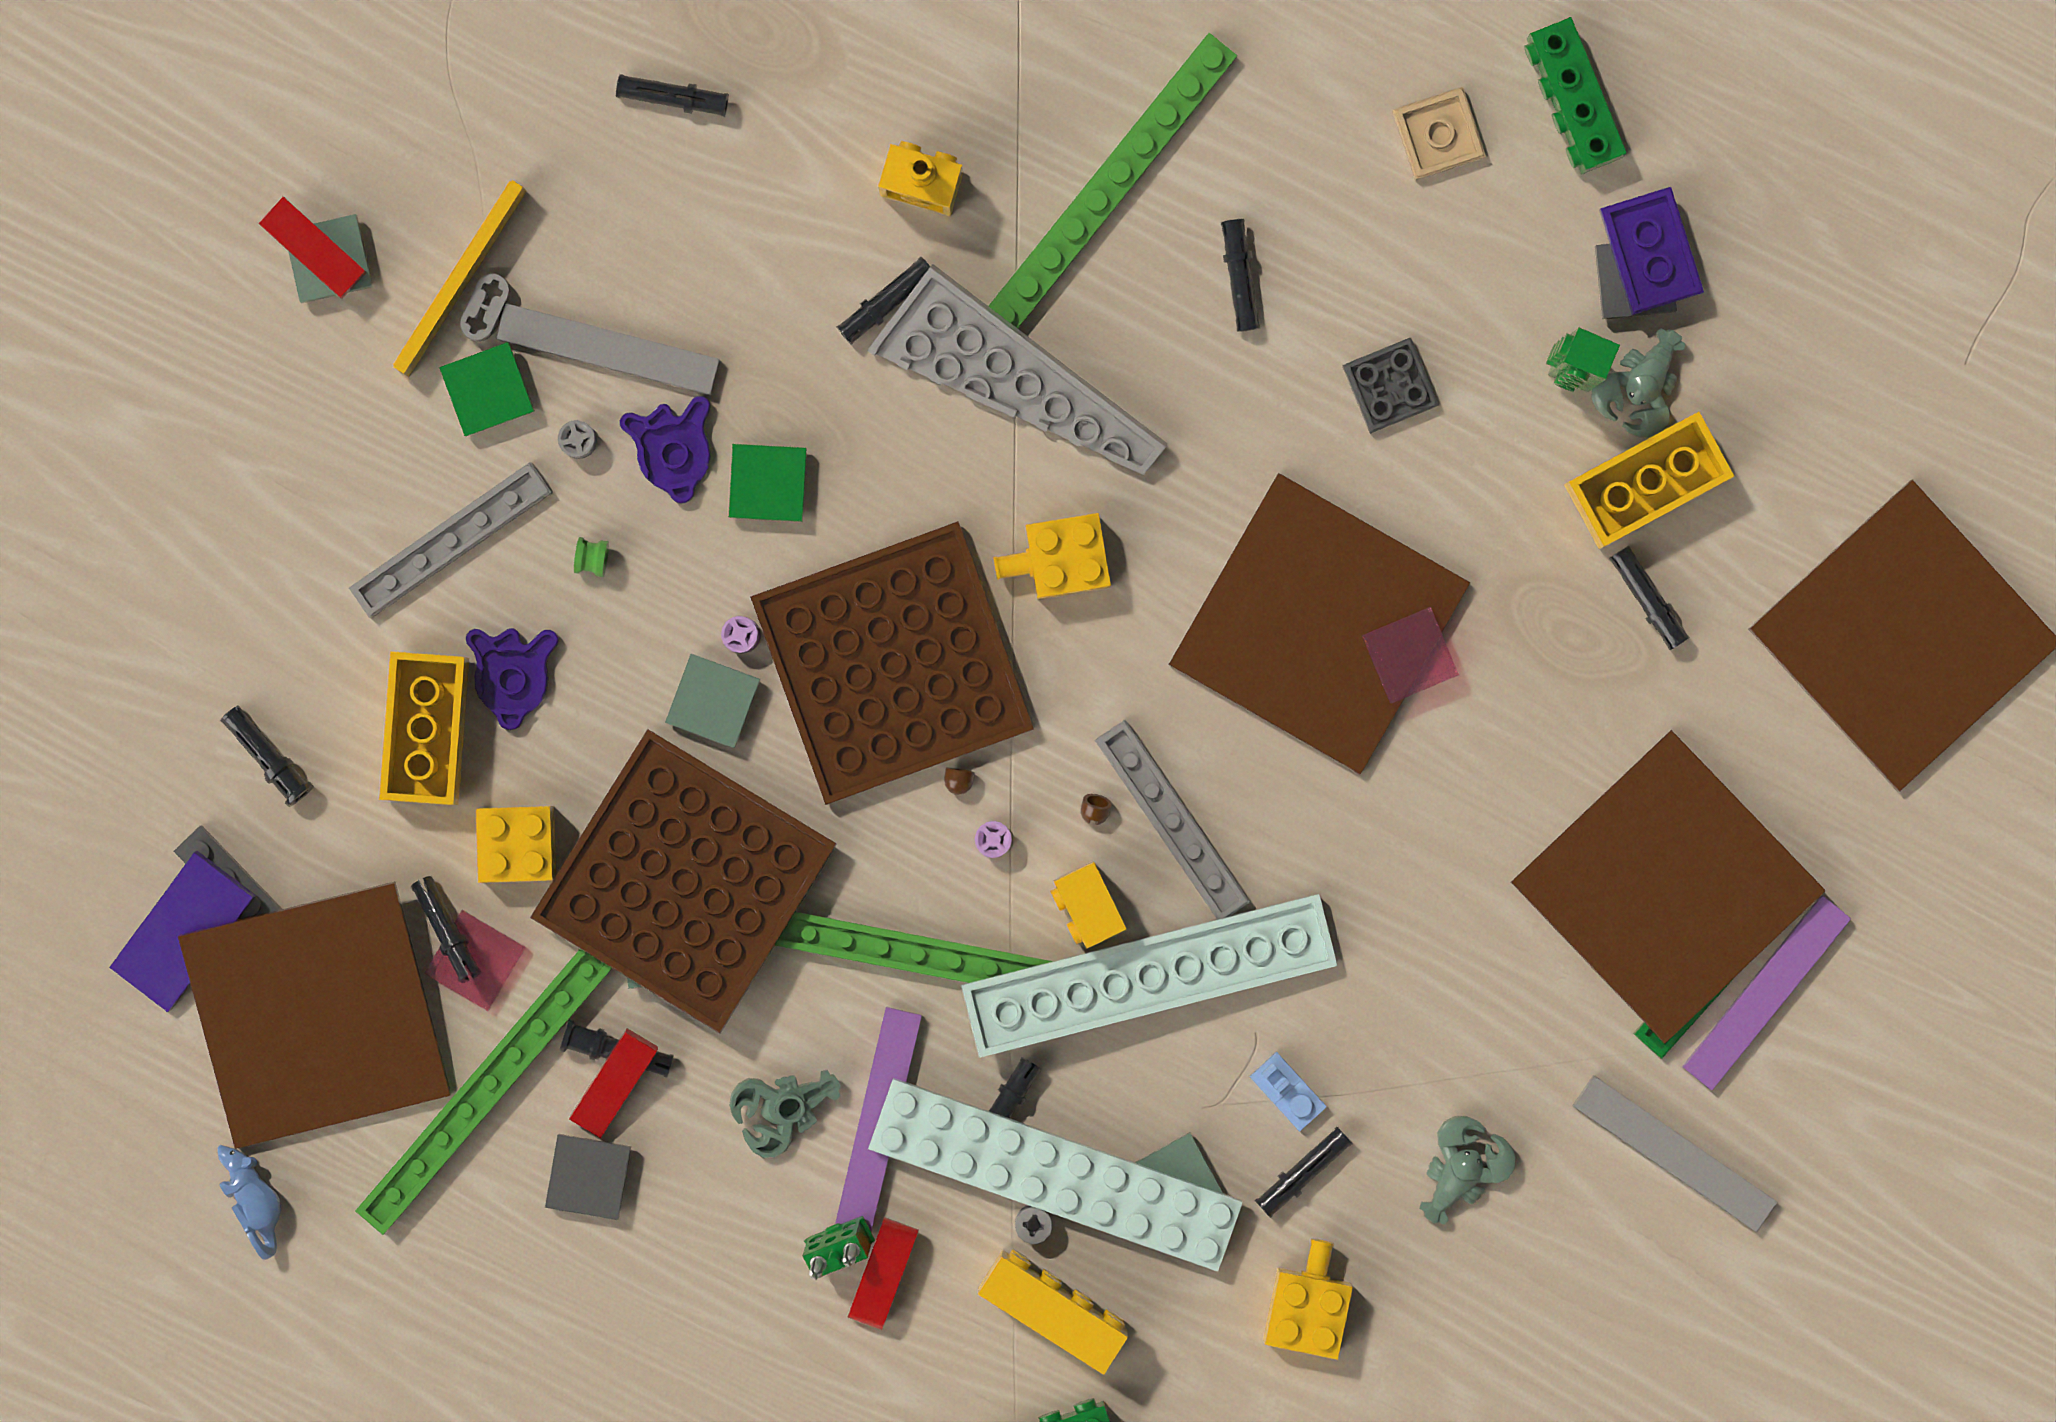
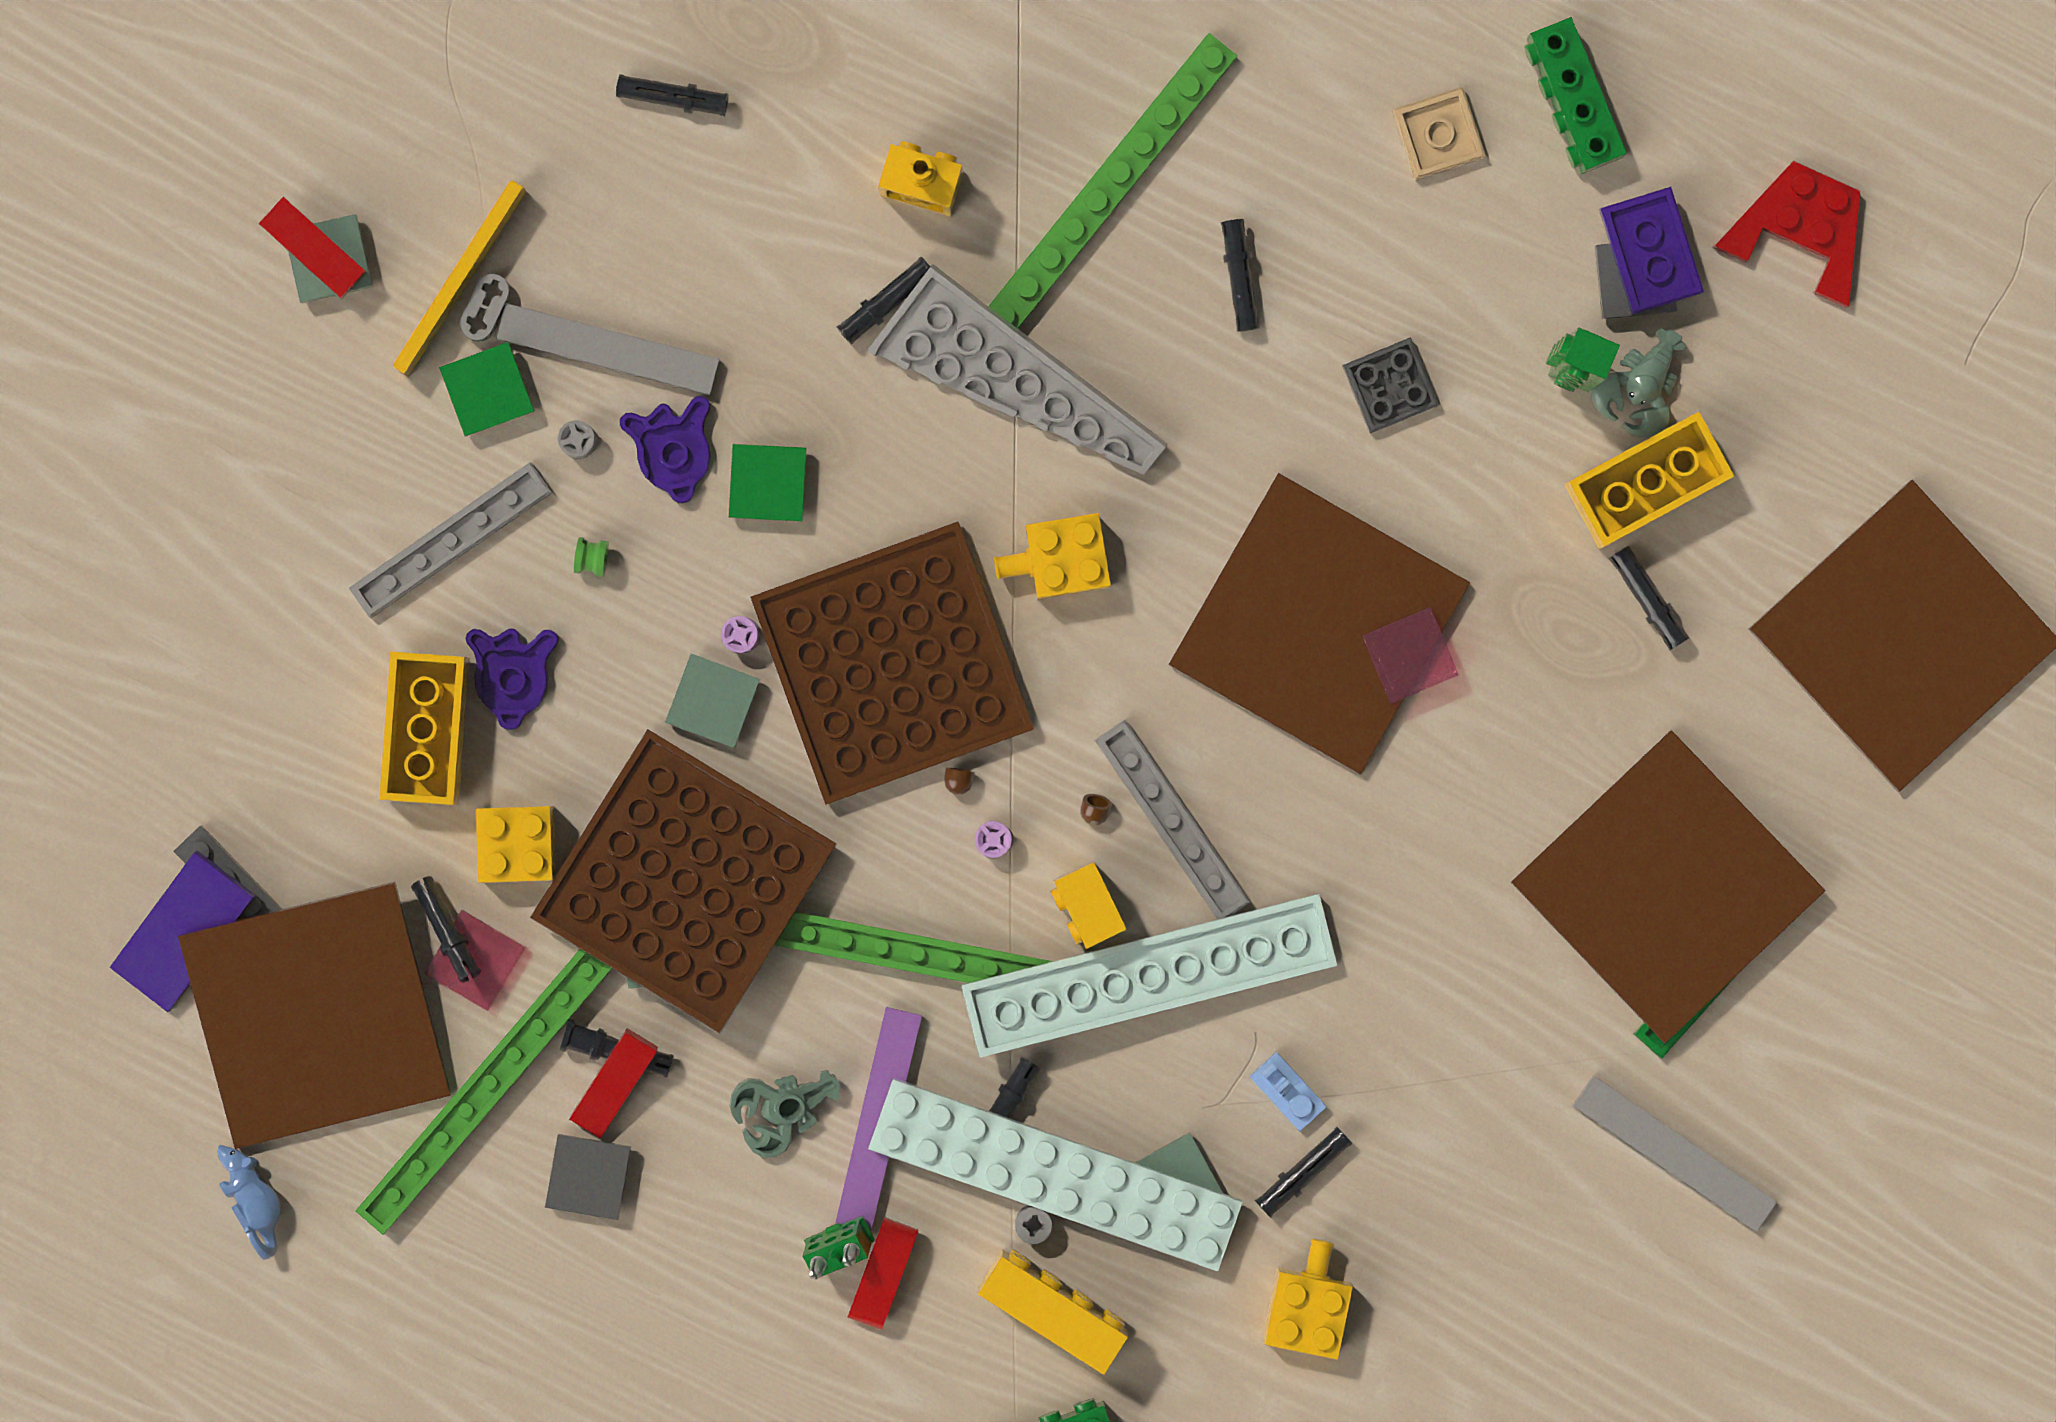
(276, 768): black pin -> none
(1464, 1168): sand green animal -> none
(1766, 992): medium lavender tile -> none
(1809, 213): none -> red wing

